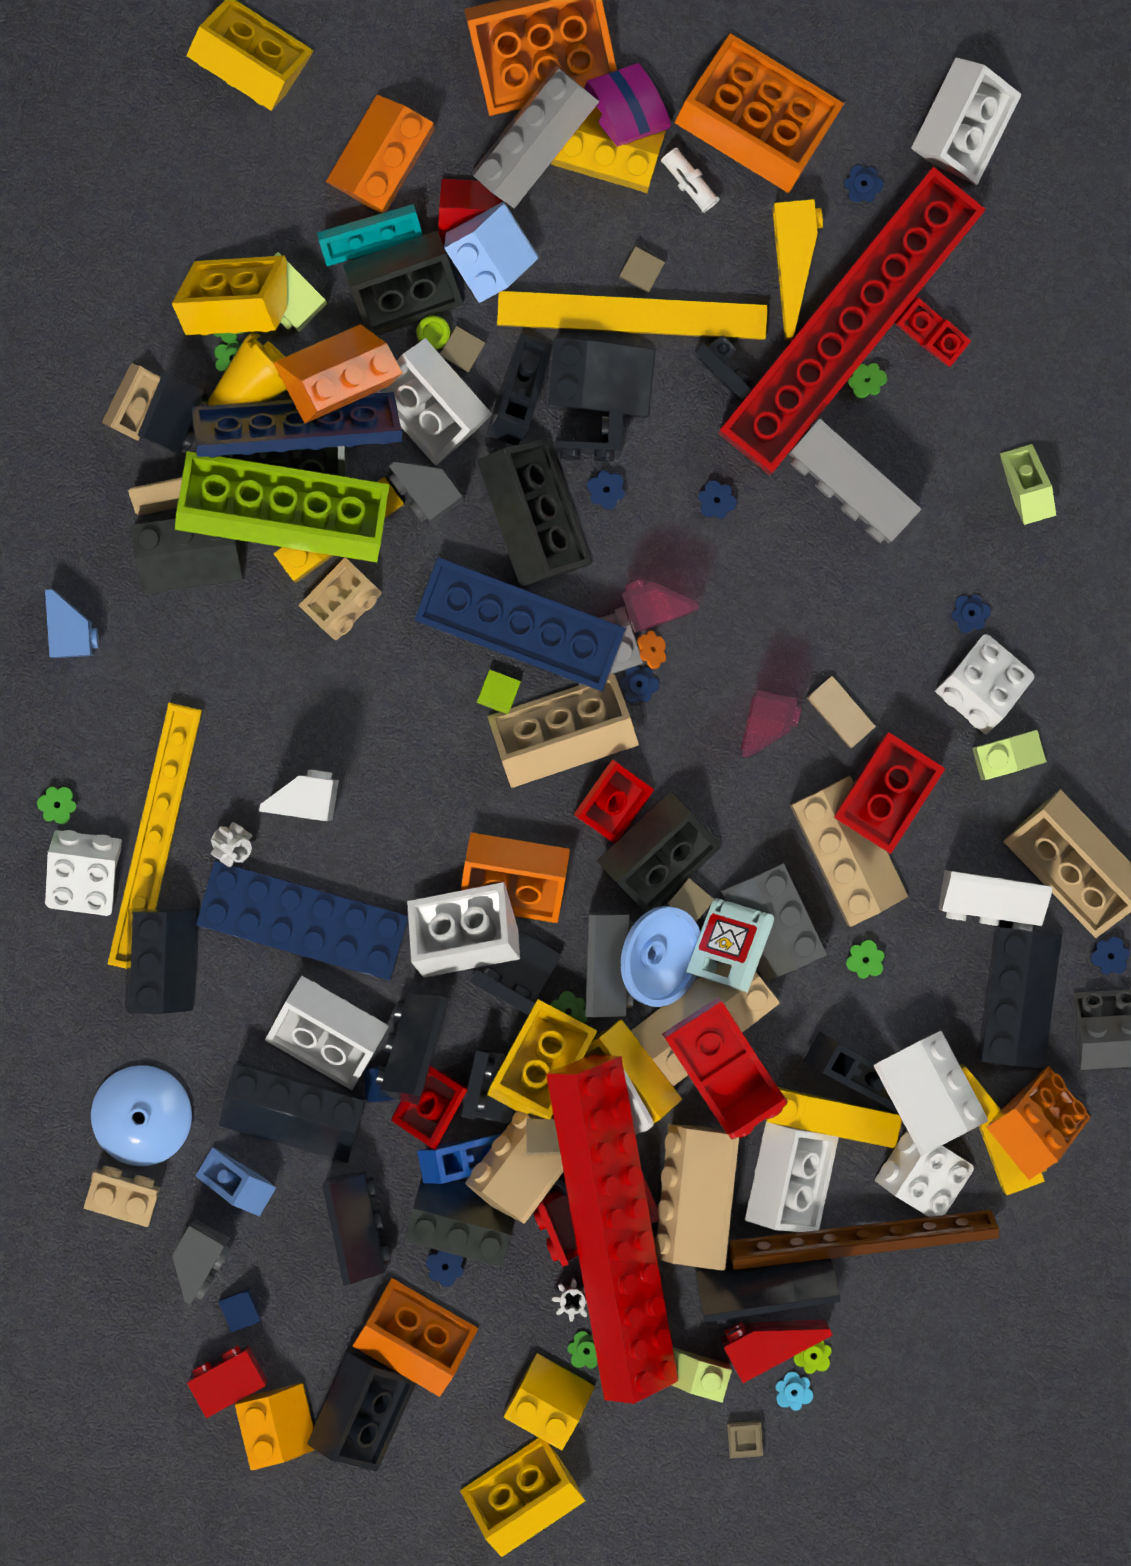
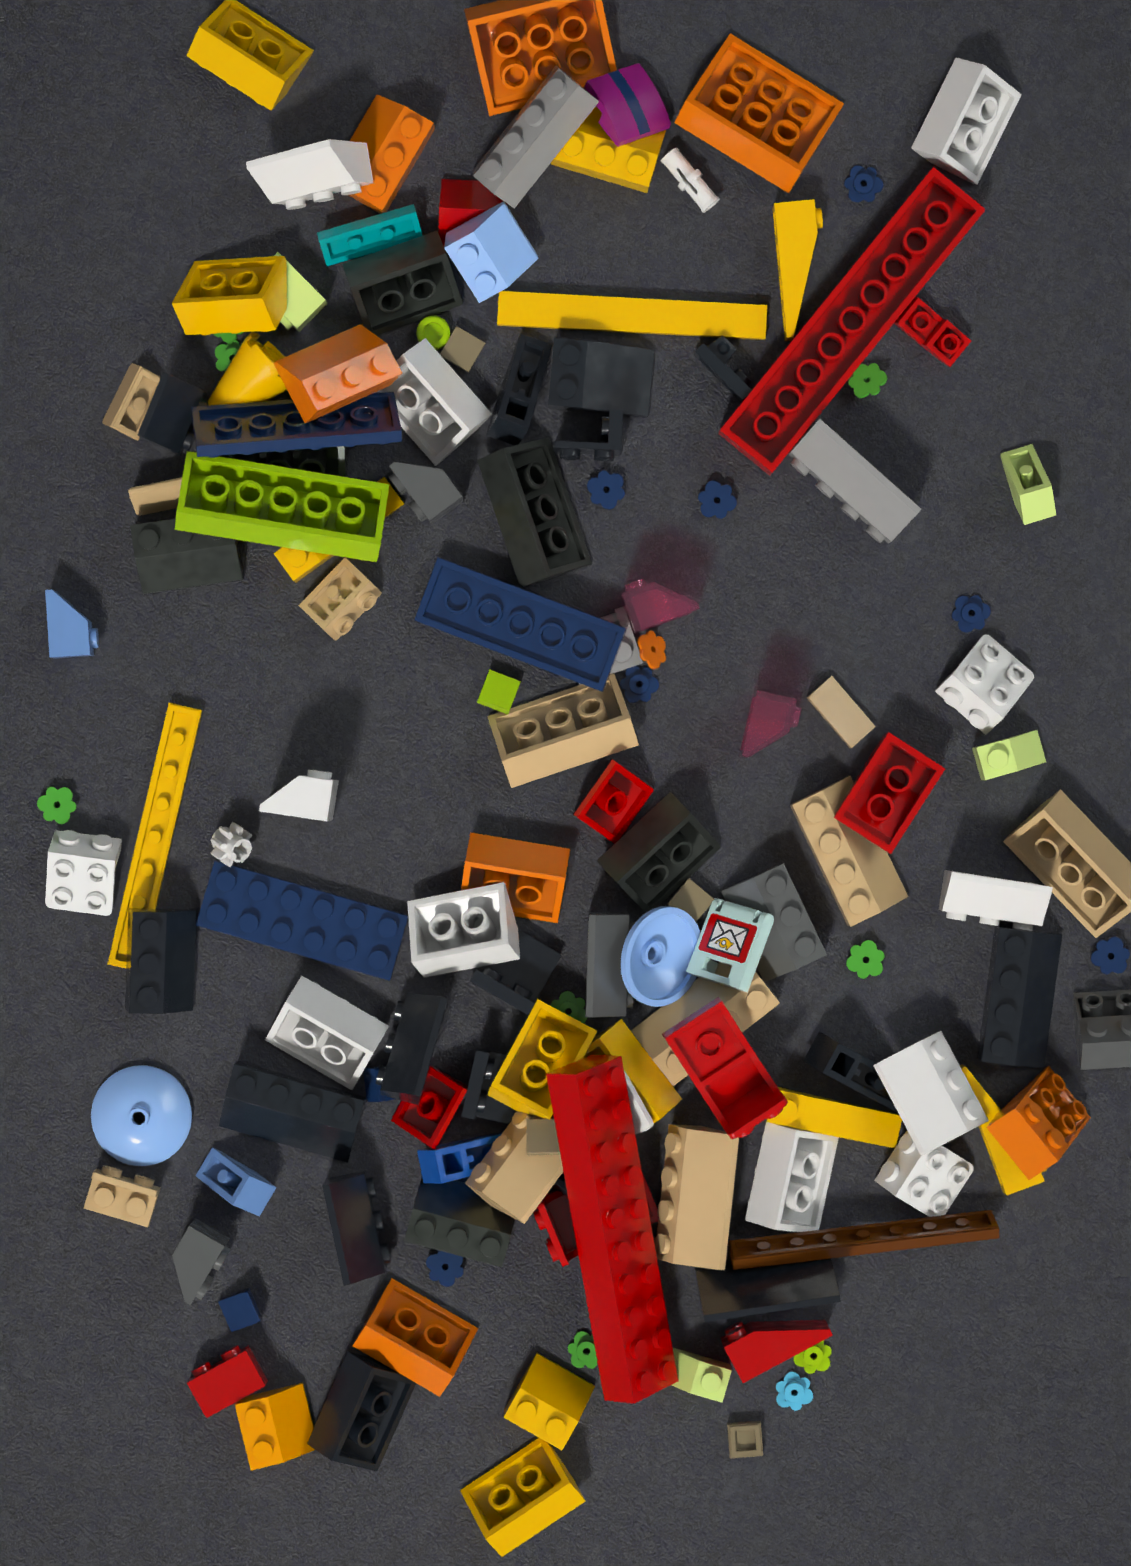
(313, 172): none -> white slope
(571, 1309): white gear -> none
(642, 269): dark tan tile -> none

